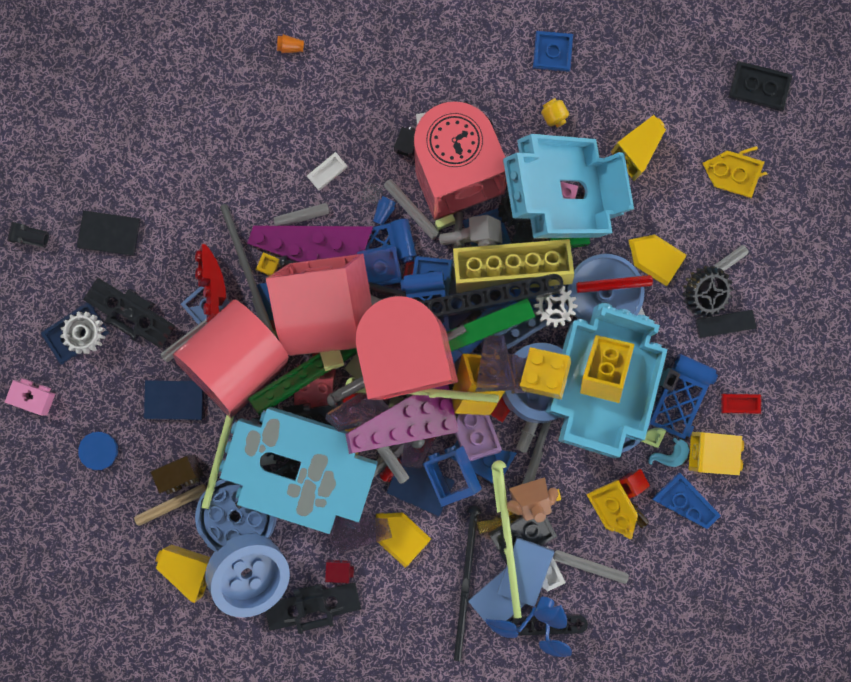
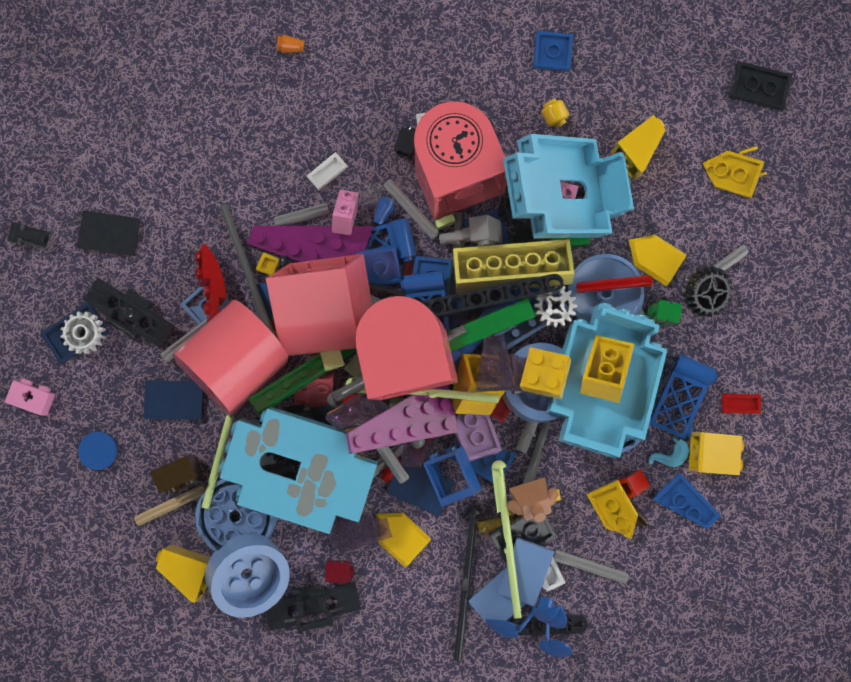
(345, 212): none -> bright pink brick
(654, 436): yellowish green tile -> none
(664, 313): none -> green brick
(668, 379): black brick -> none
(725, 324): black tile -> none

